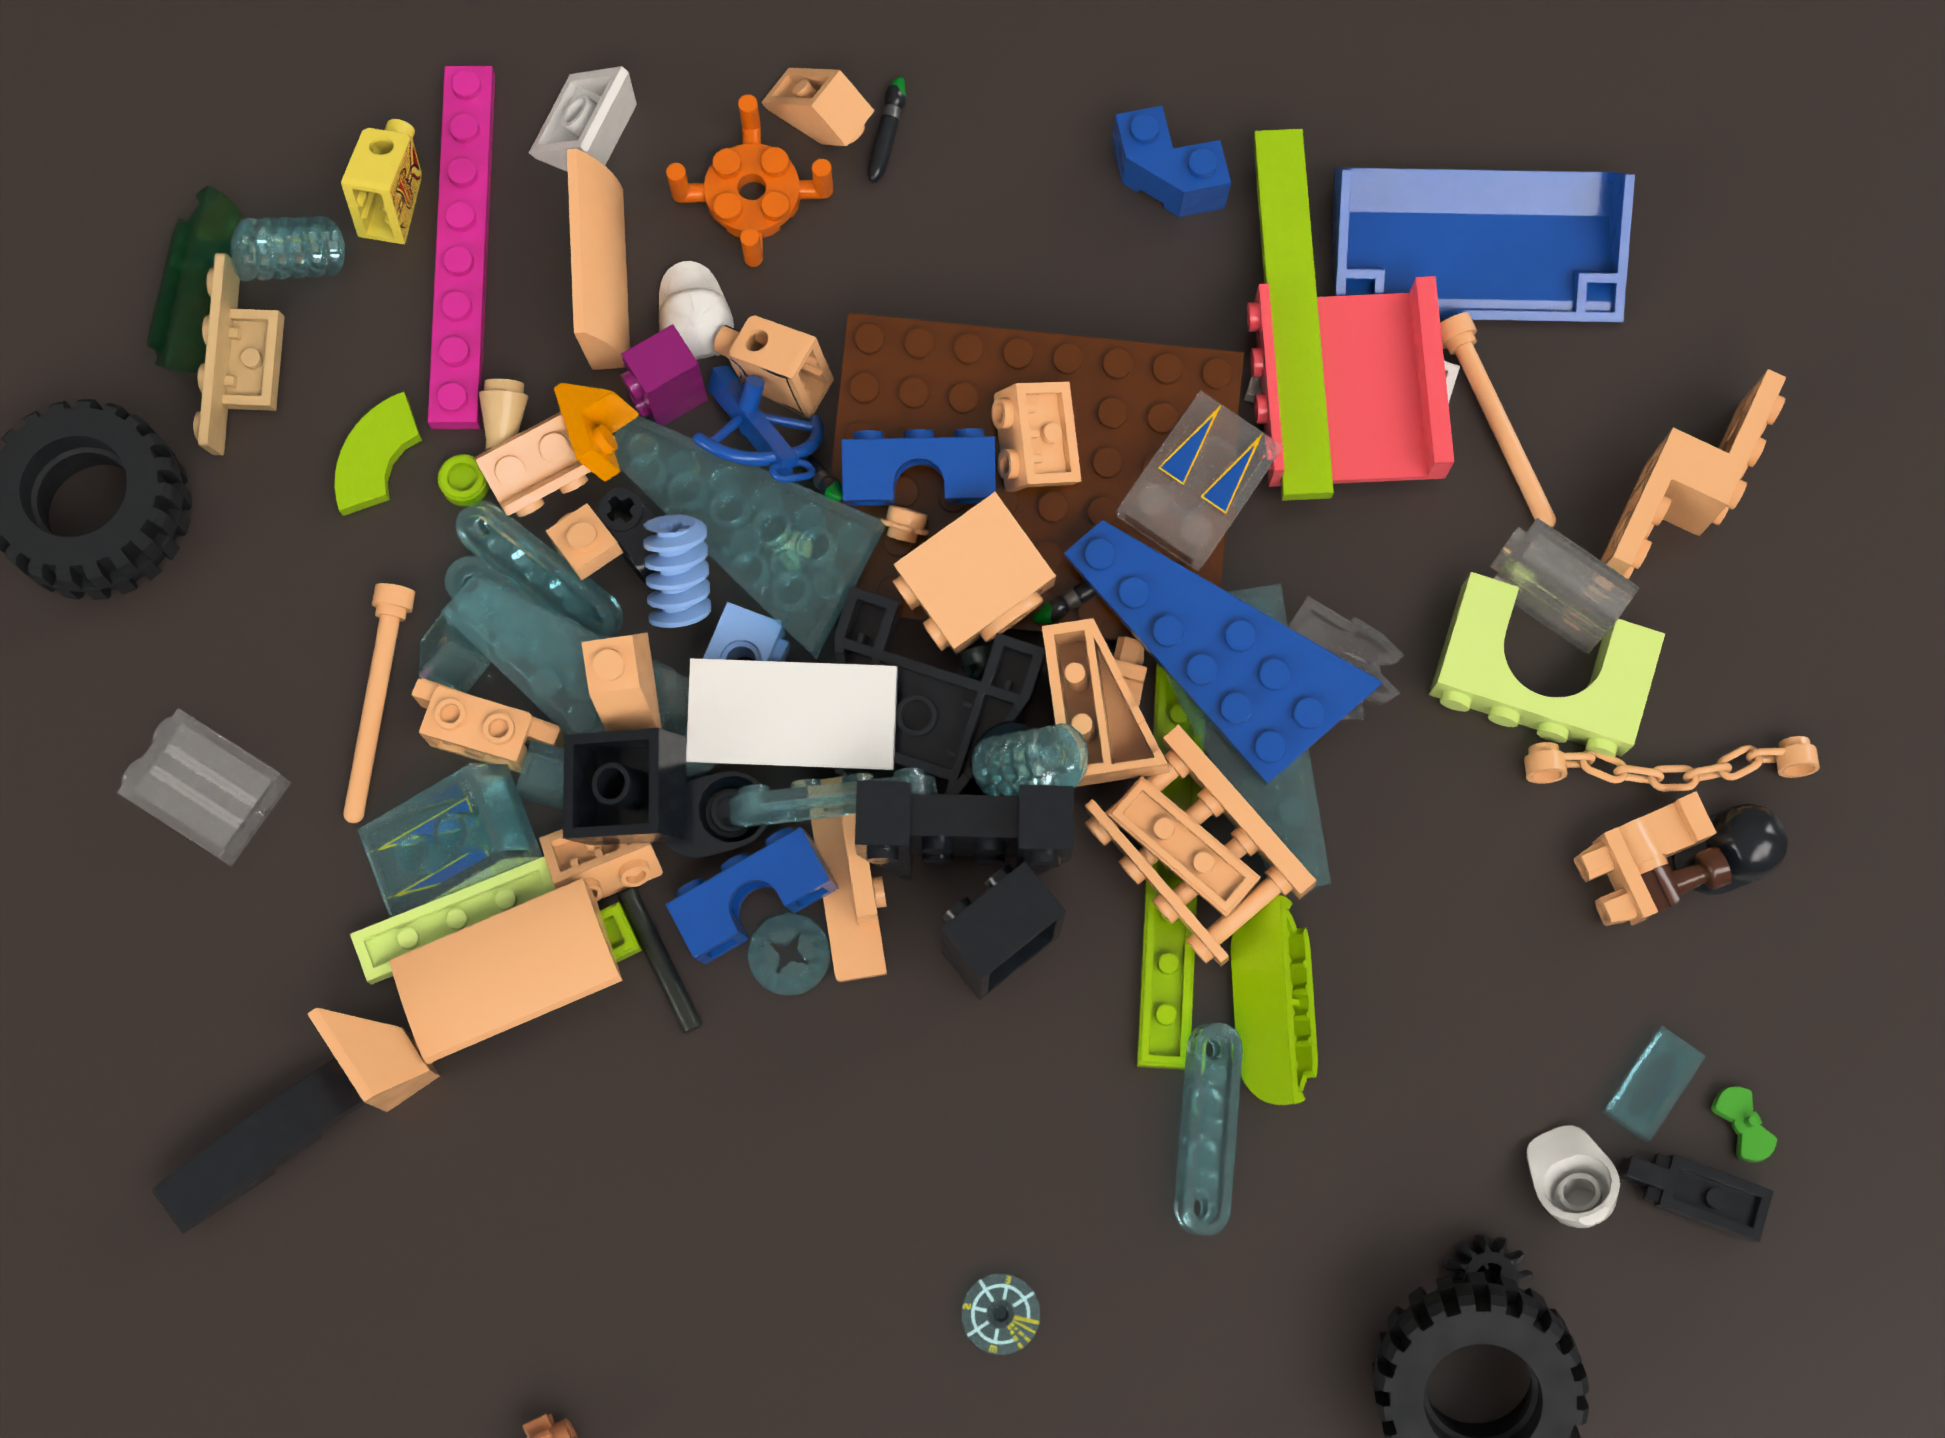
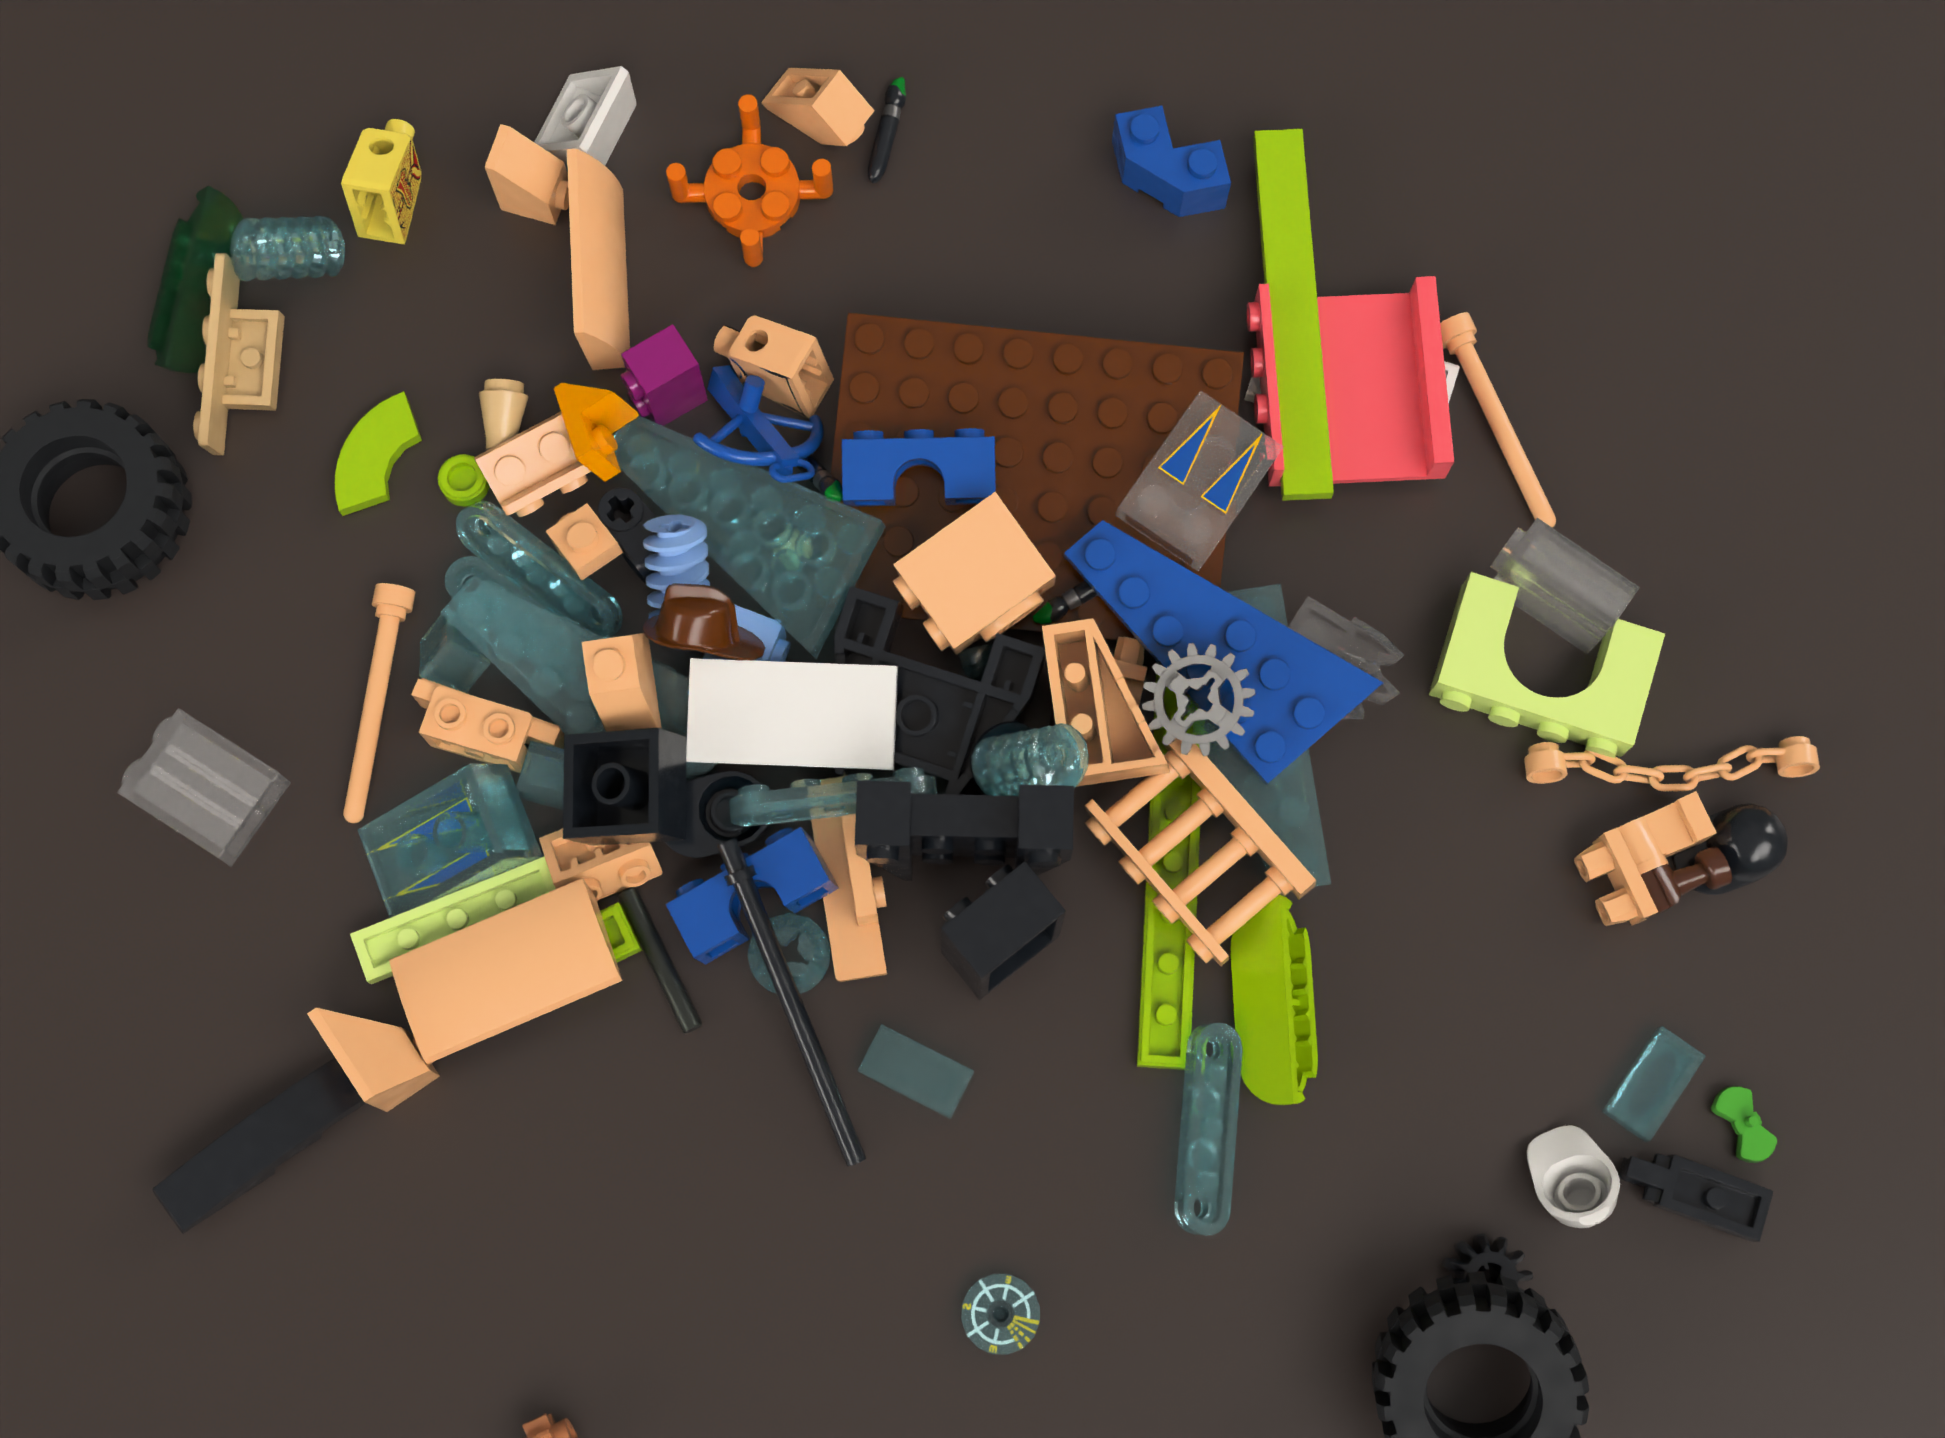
(462, 248): dark pink plate -> none
(527, 177): none -> light nougat slope
(694, 305): white piece -> none
(702, 621): none -> reddish brown piece
(741, 878): none -> black bar
(905, 523): light nougat plate -> none
(915, 1071): none -> clear light blue tile
(1036, 435): light nougat bracket -> none
(1180, 685): none -> light grey gear
(1184, 846): light nougat tile -> none
(1492, 238): blue slope -> none
(1692, 480): light nougat bracket -> none

